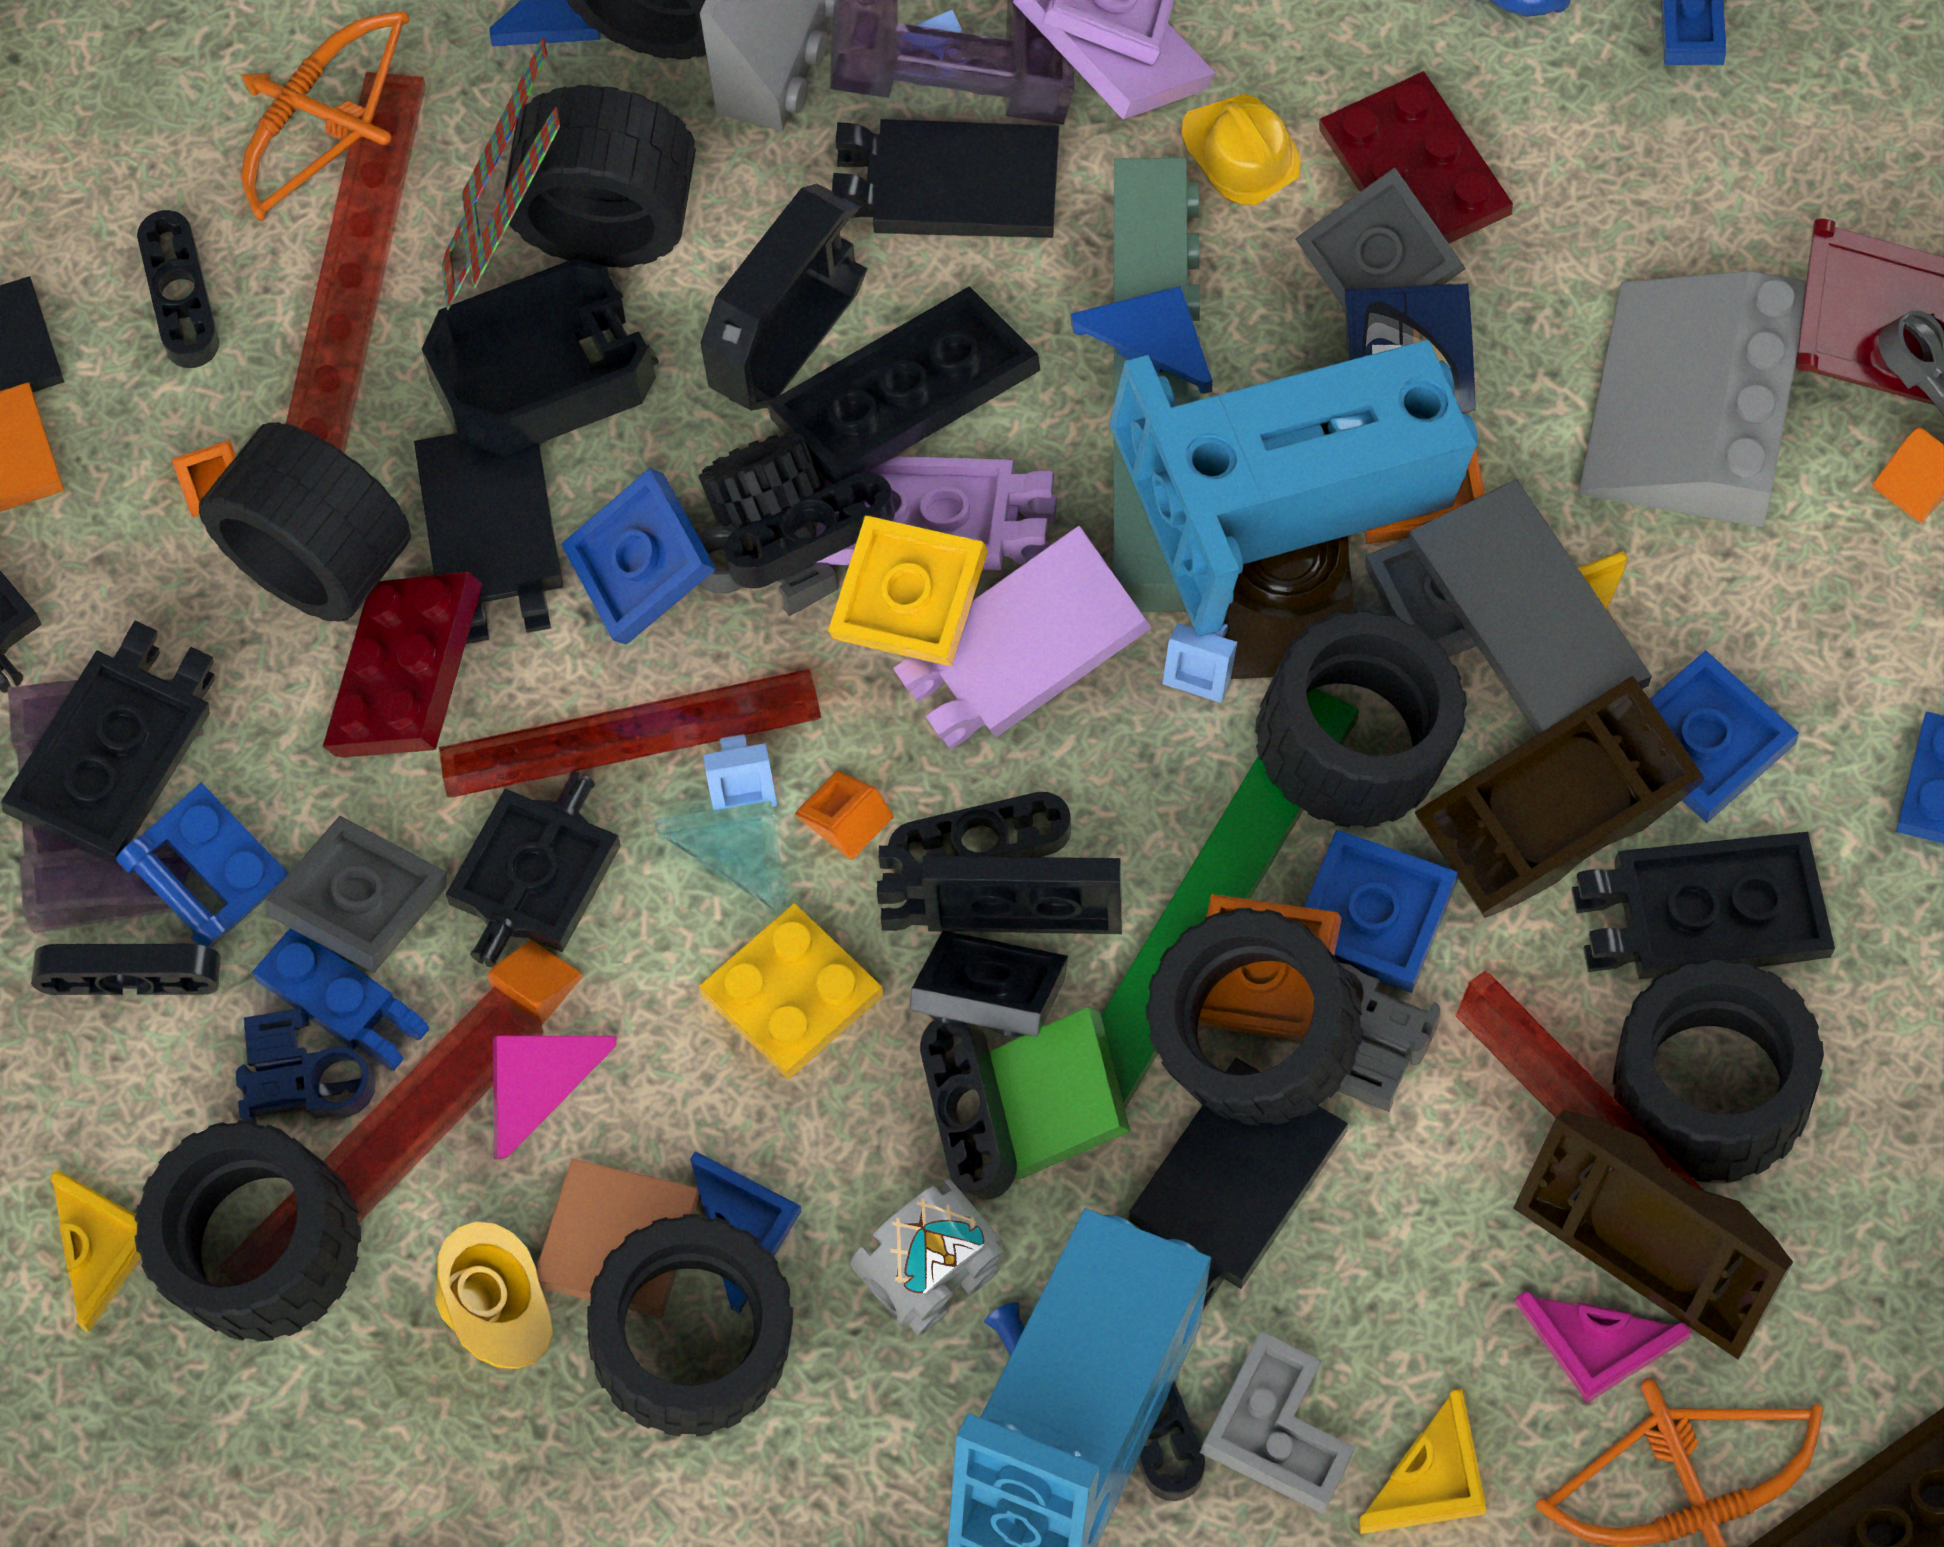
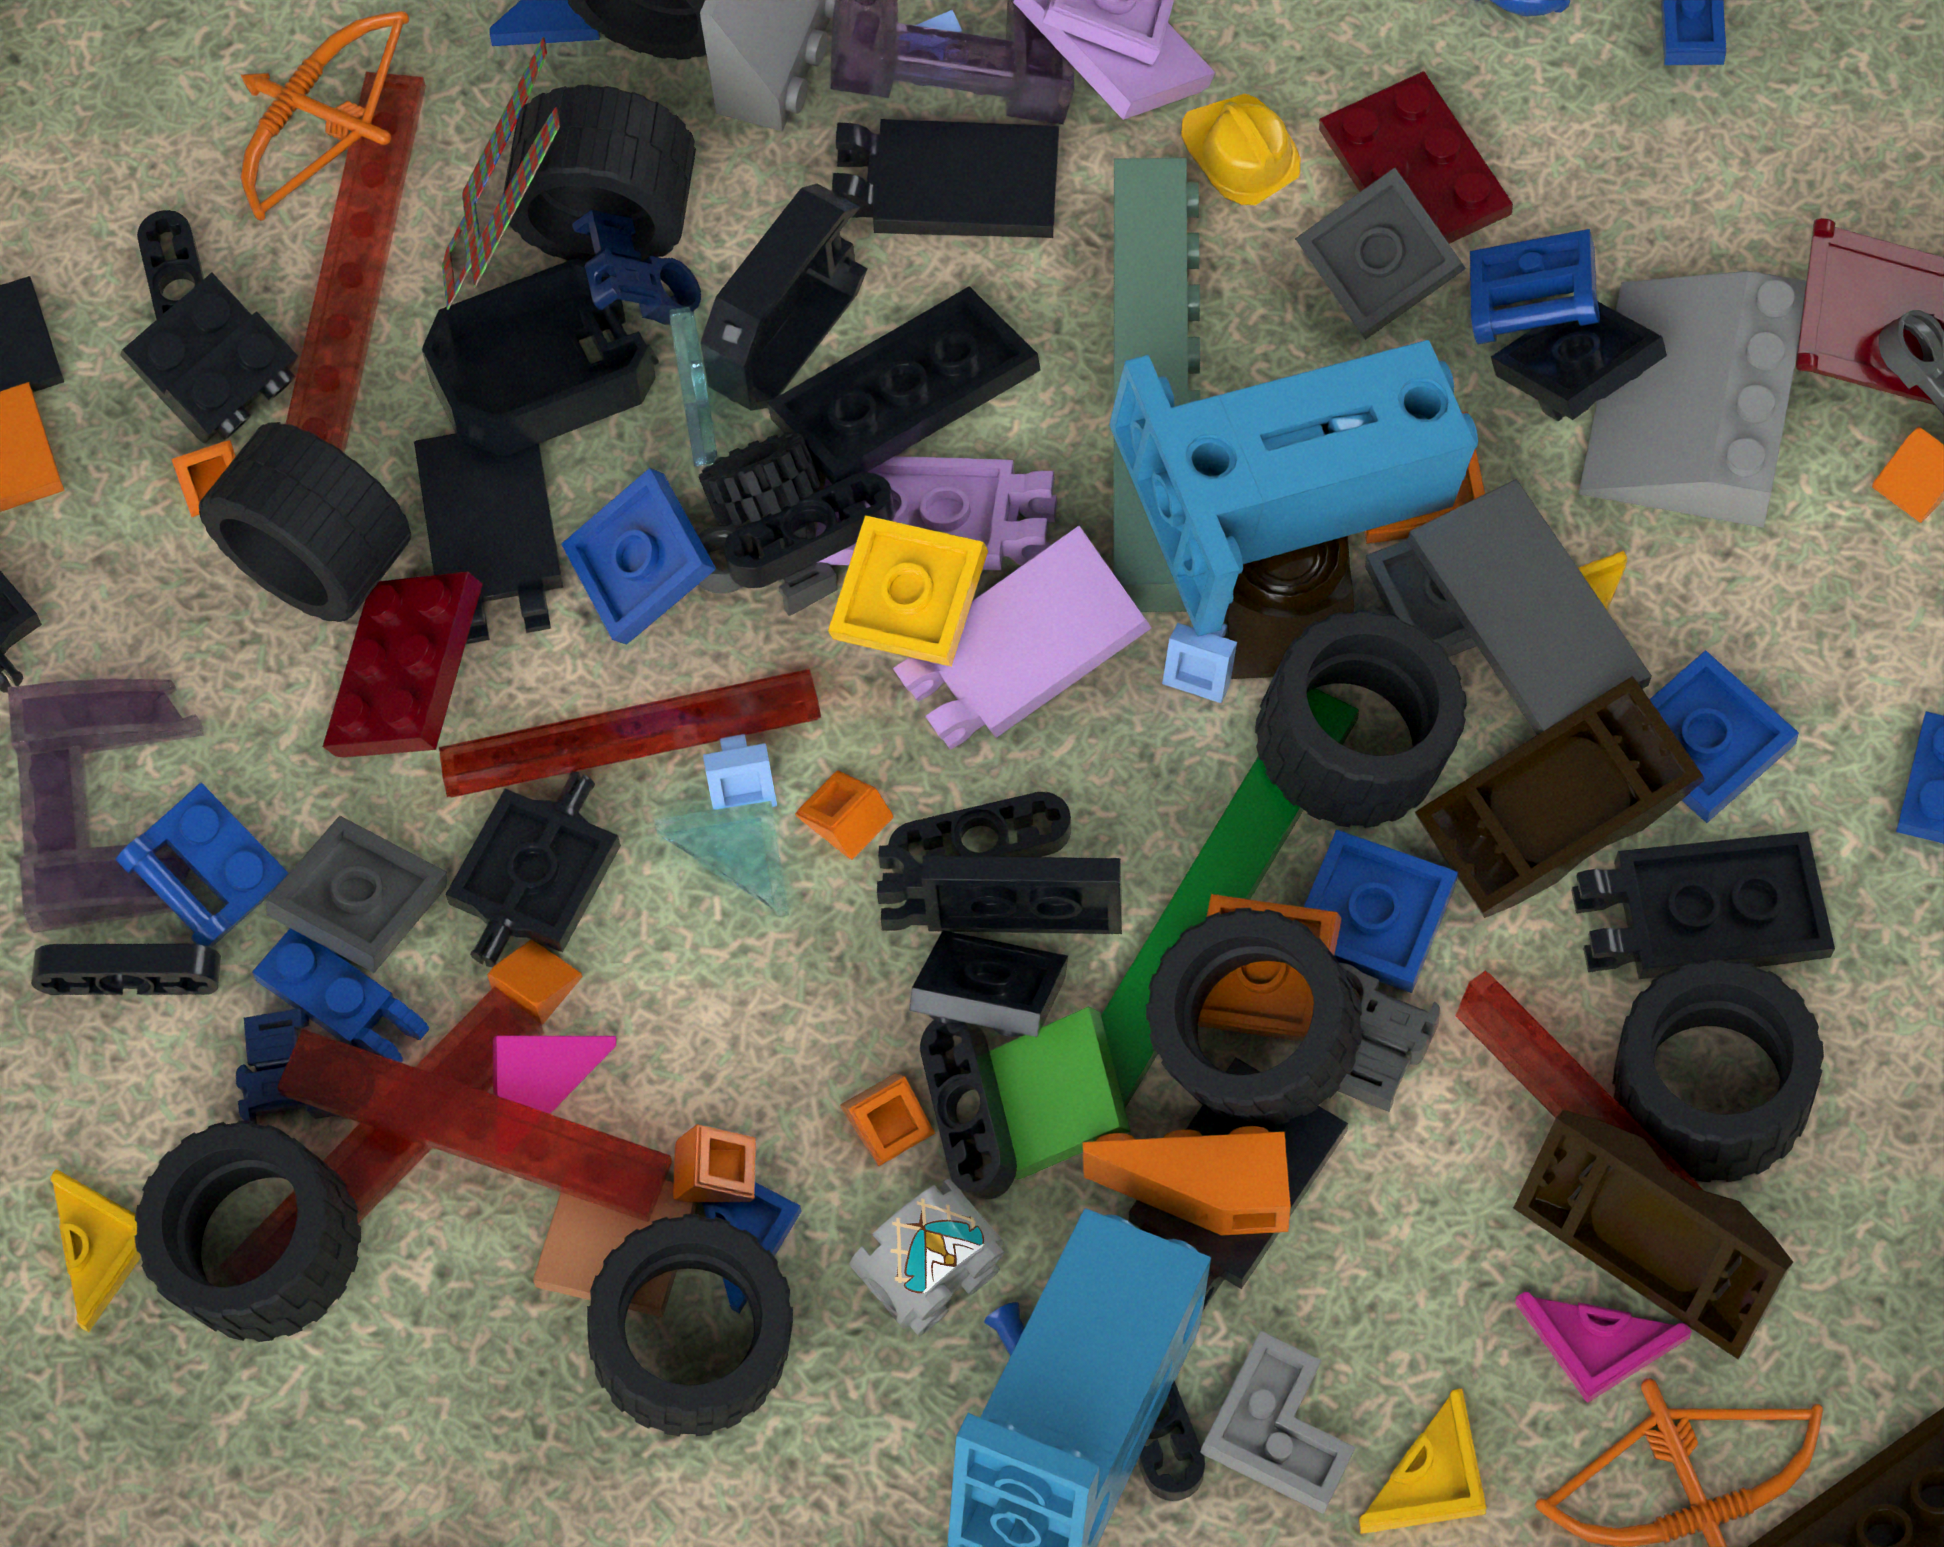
(112, 747): black tile -> none
(211, 360): none -> black plate
(475, 1125): none -> clear red tile
(492, 1296): yellow piece -> none
(628, 276): none -> dark blue piece
(693, 386): none -> clear light blue tile
(714, 1166): none -> orange slope
(791, 990): yellow plate -> none
(888, 1118): none -> orange slope
(1151, 326): blue tile -> none
(1212, 1181): none -> orange slope
(1411, 314): dark blue slope -> none
(1532, 272): none -> blue plate
(1576, 364): none -> black hinge

